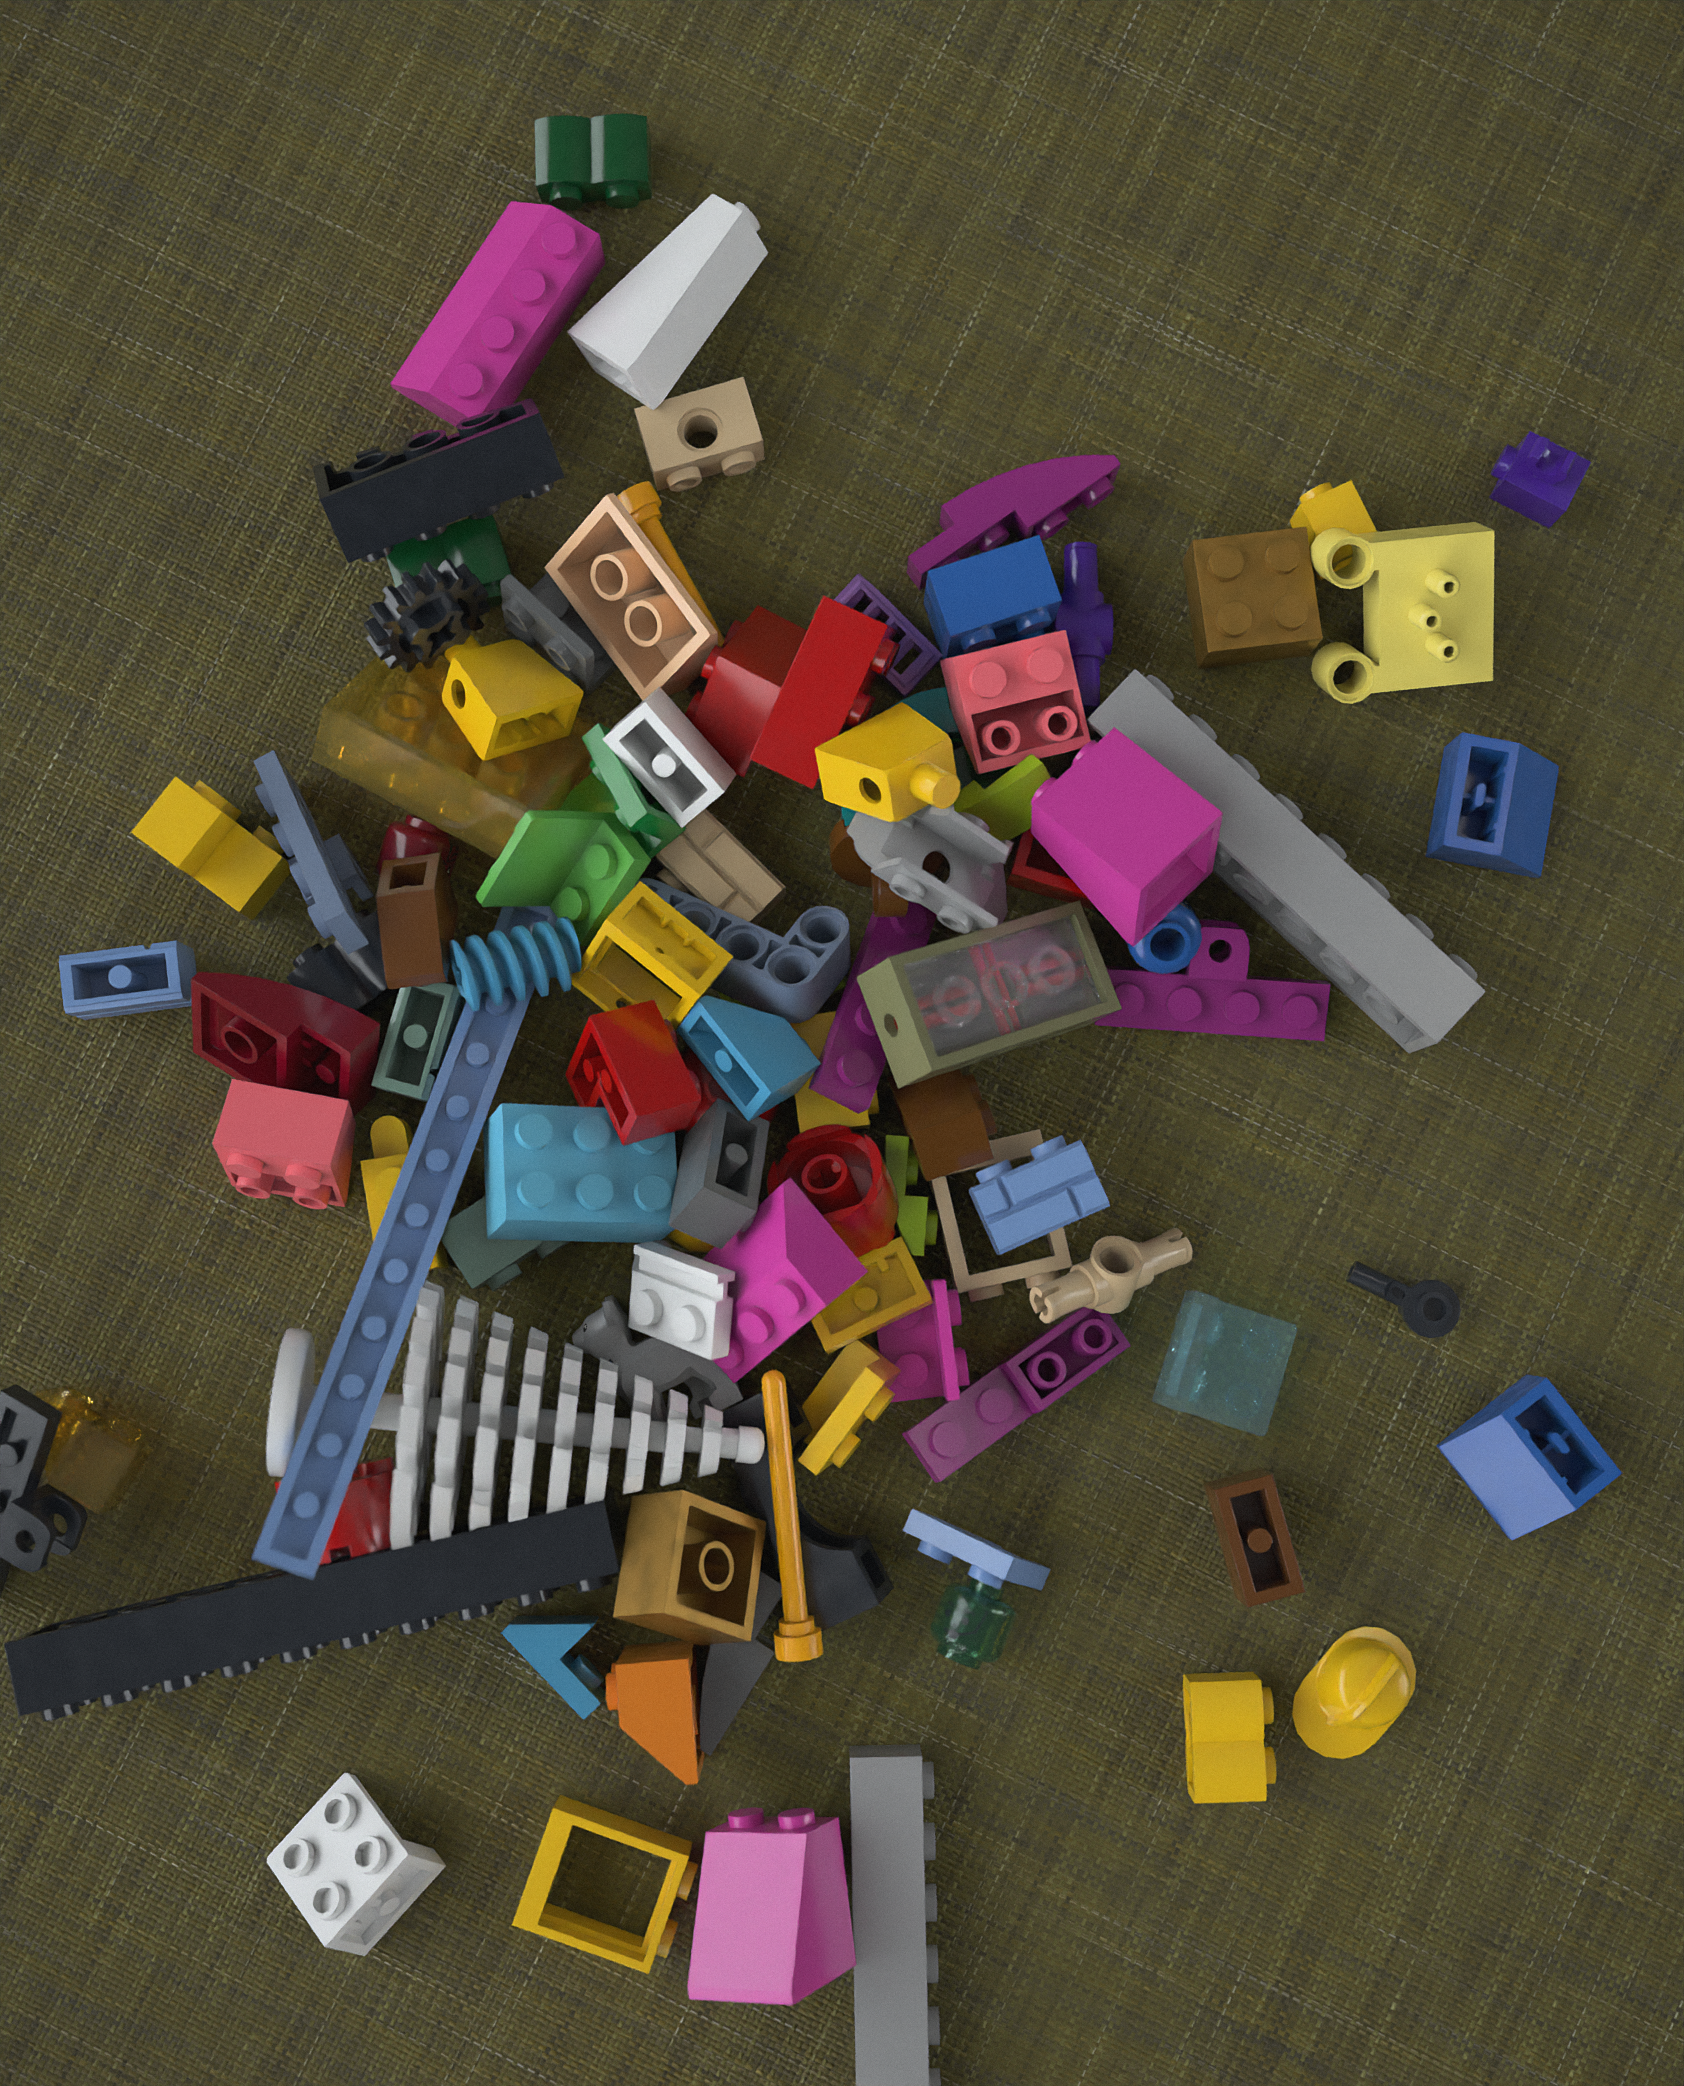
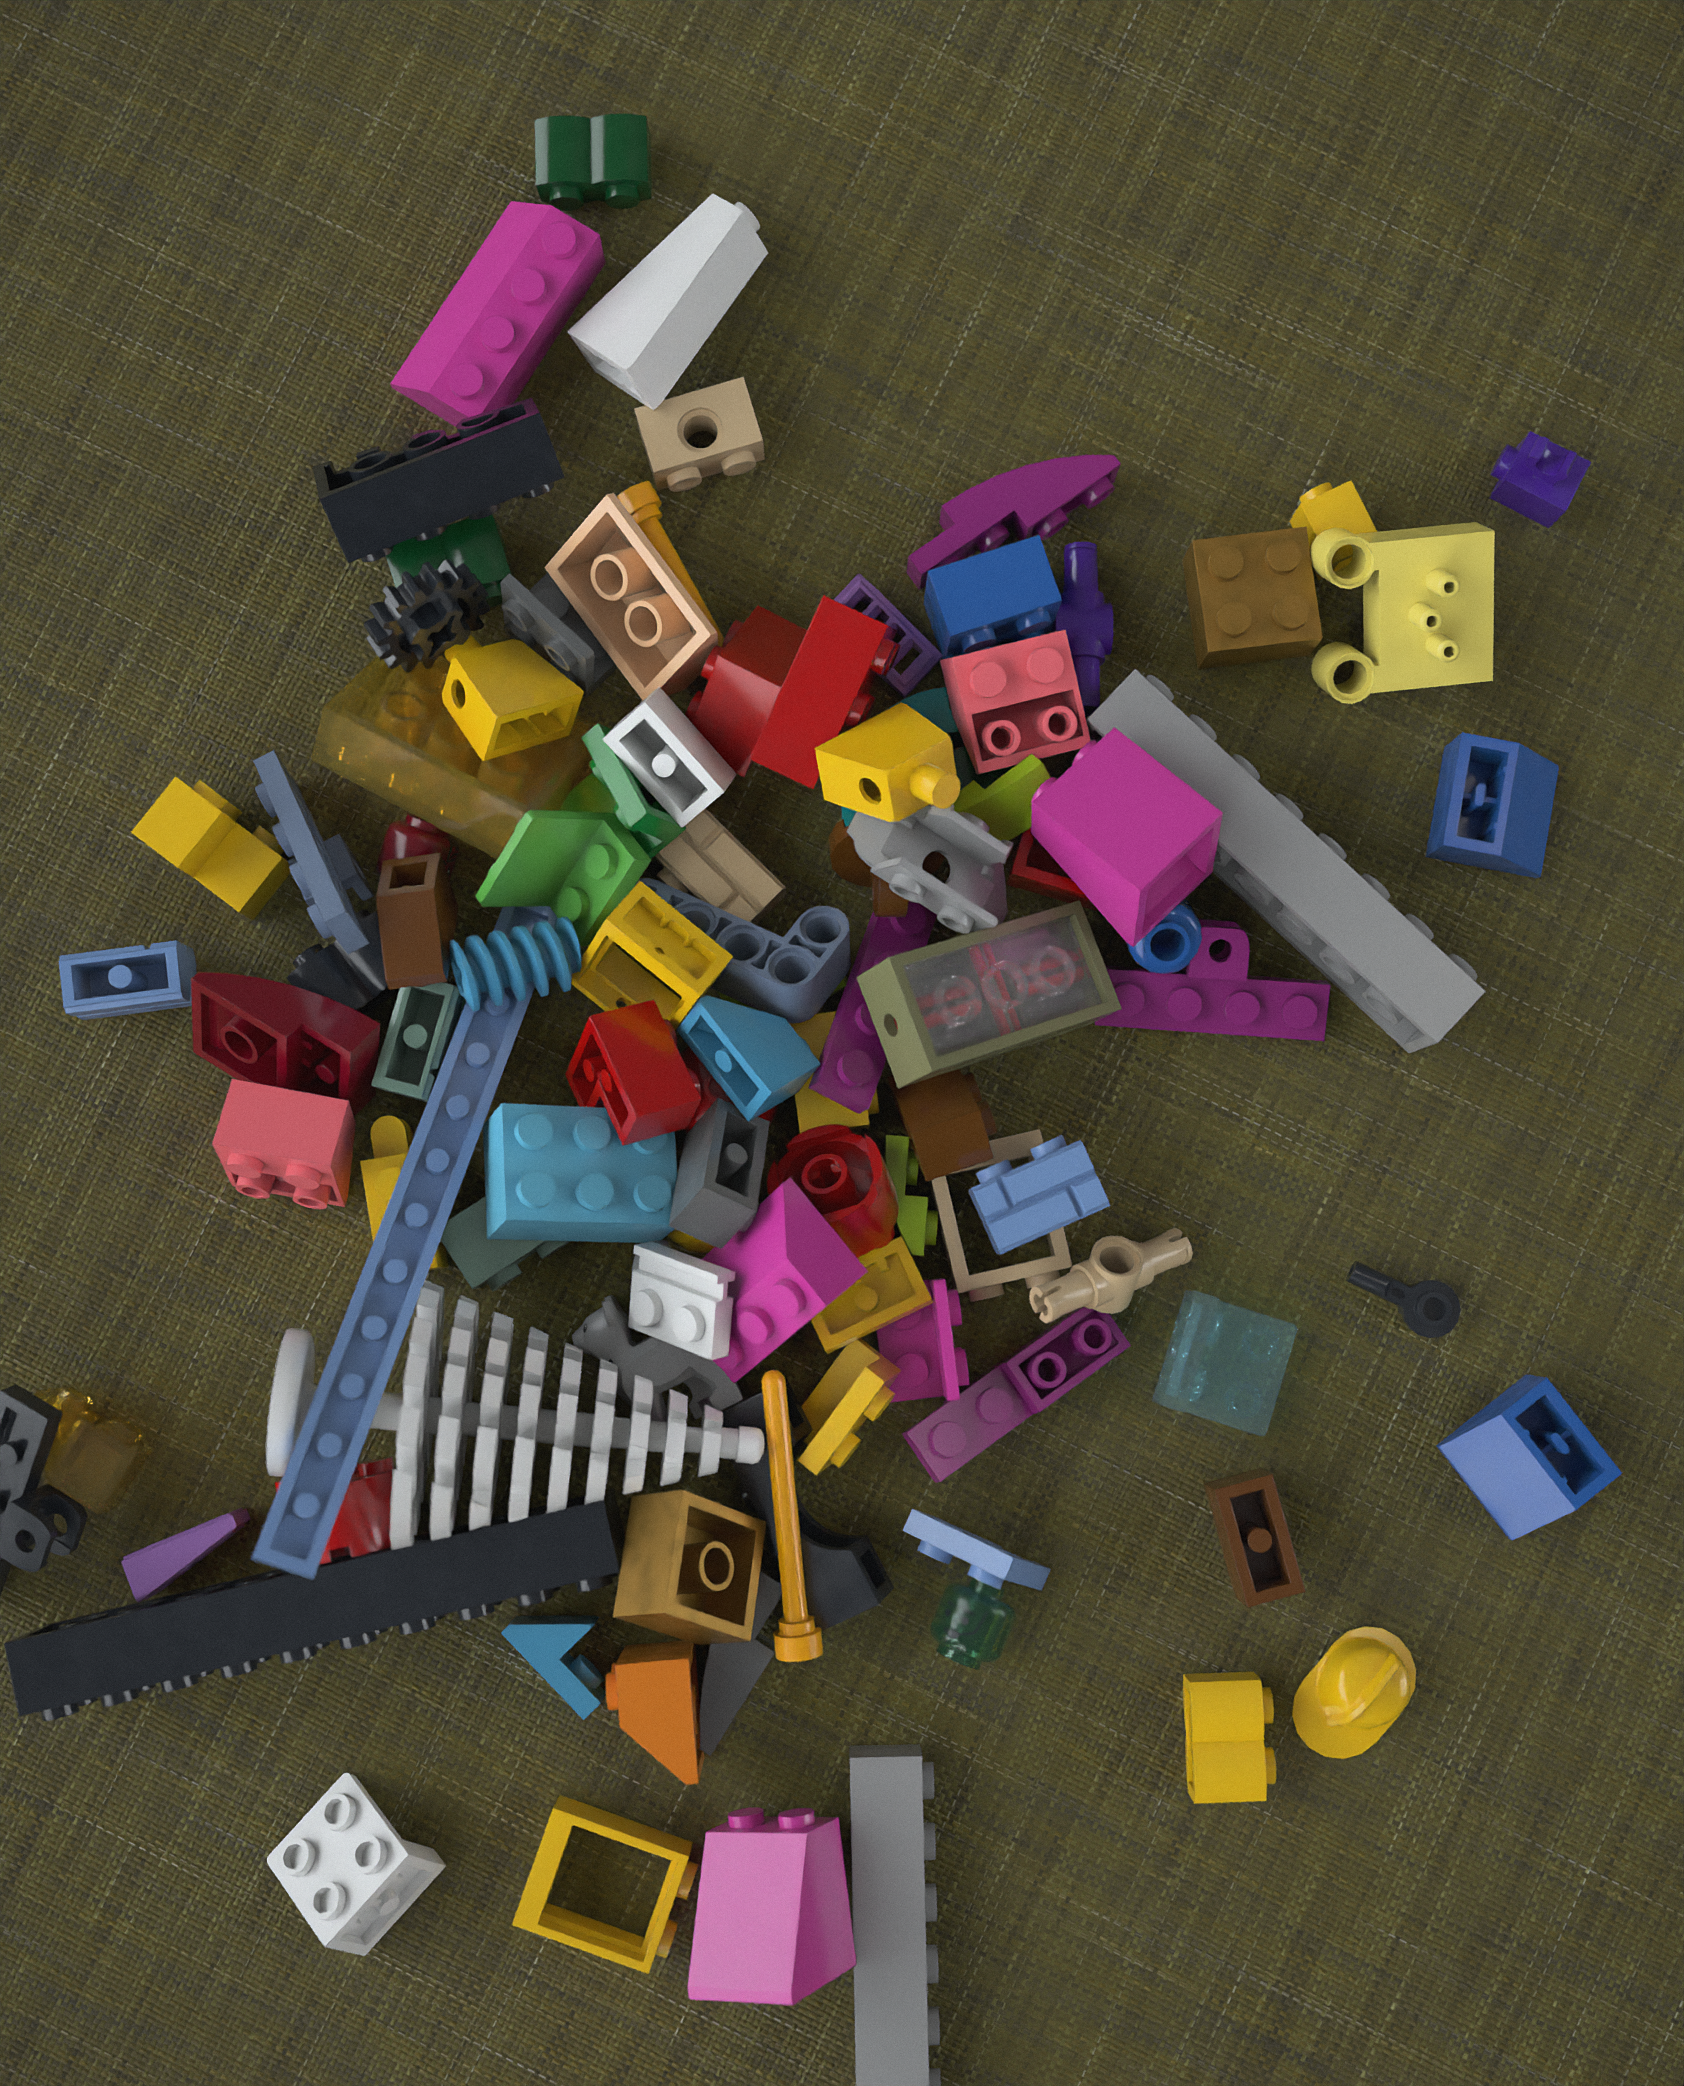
(163, 1562): none -> medium lavender slope

